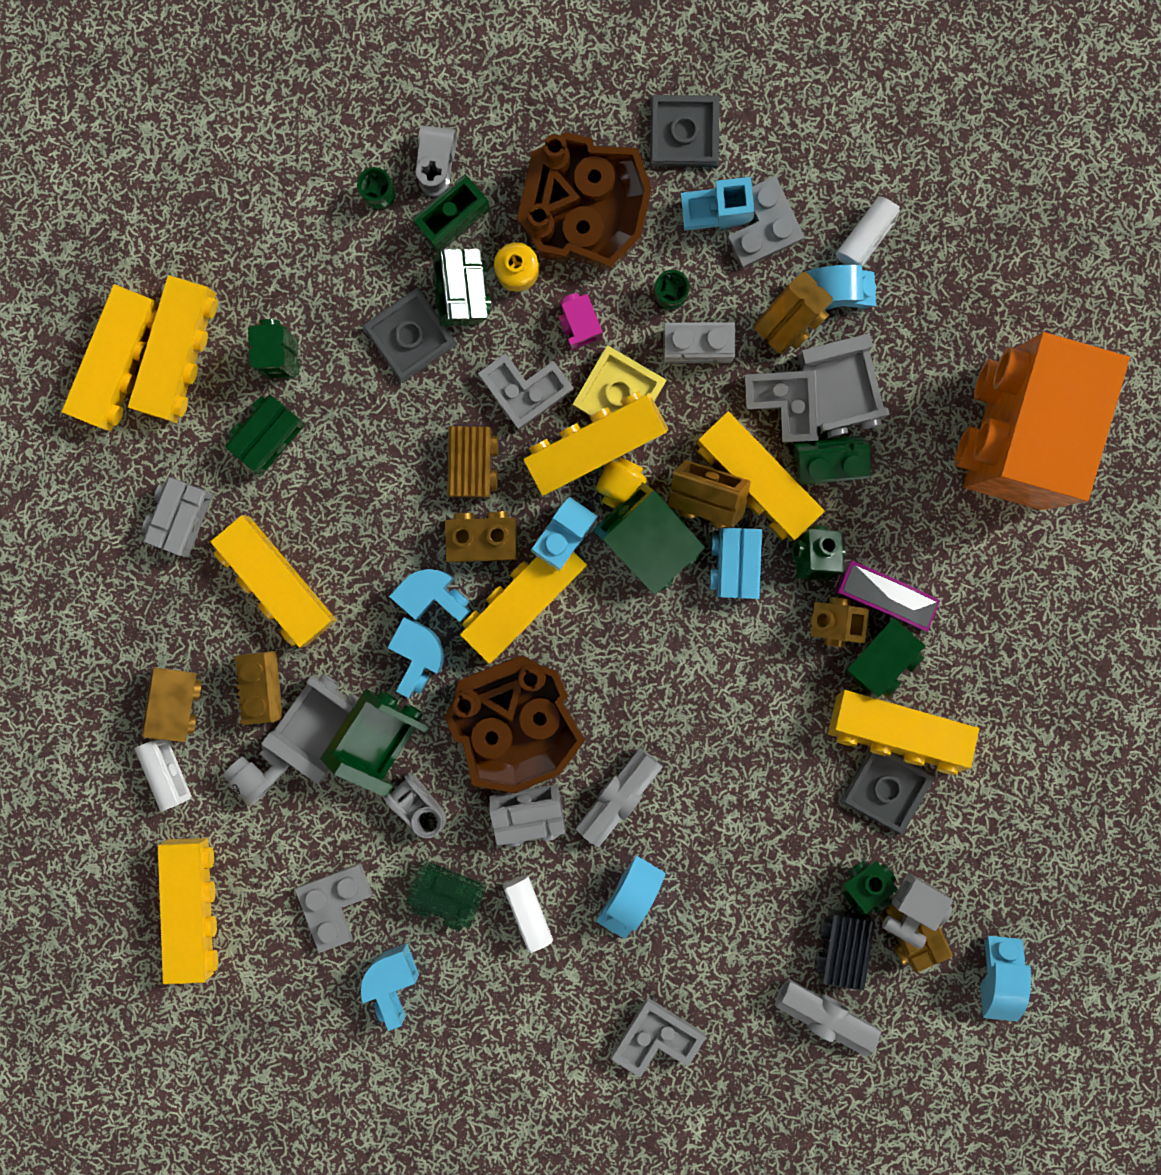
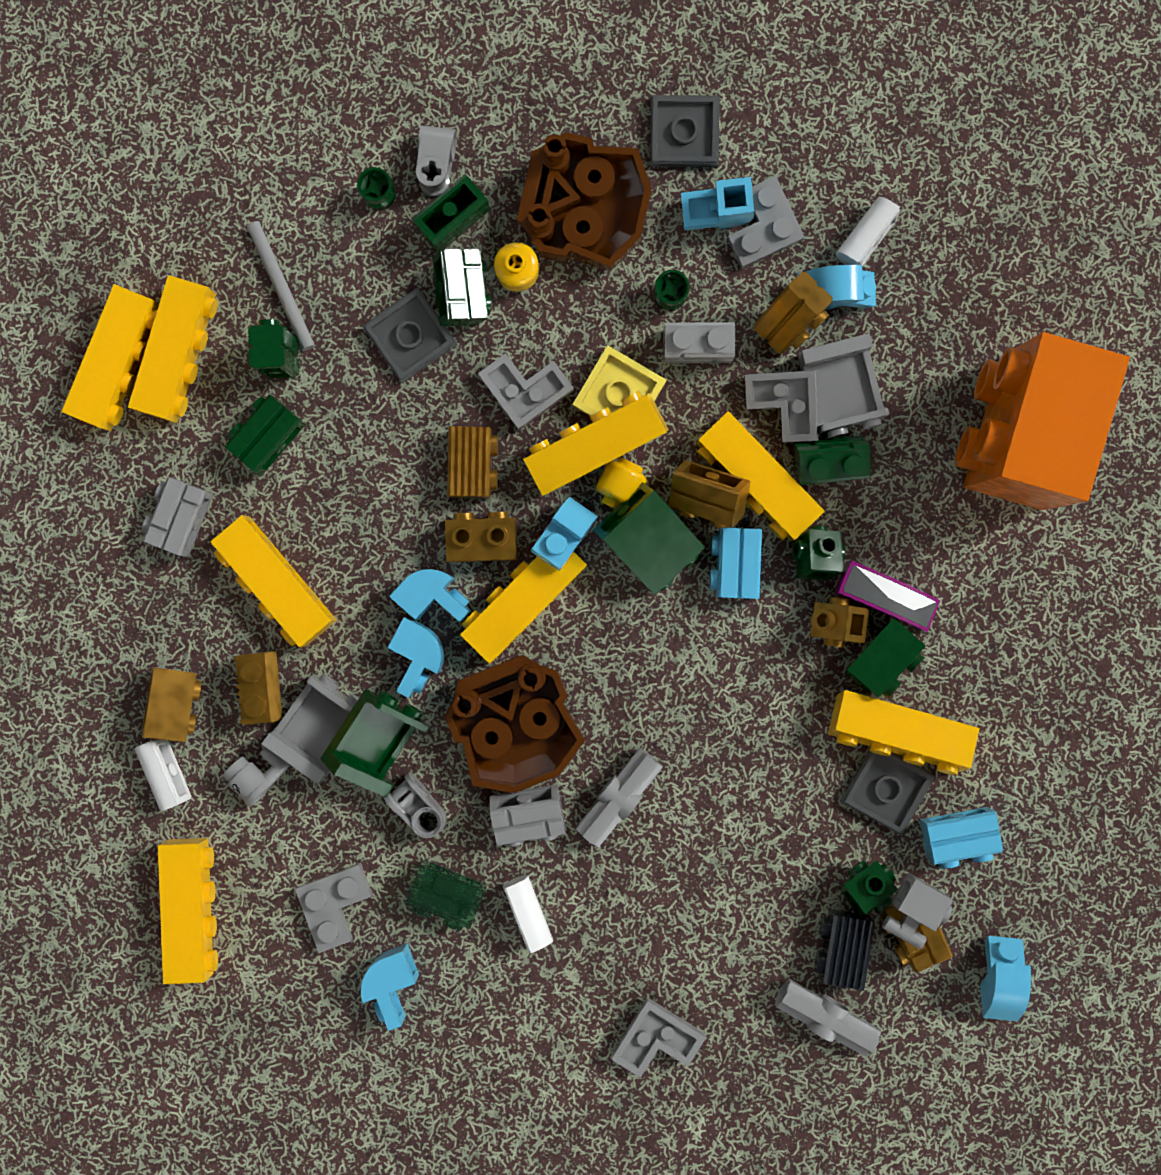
(280, 285): none -> light grey bar
(579, 321): dark pink brick -> none
(631, 898): medium azure brick -> none
(961, 837): none -> medium azure brick

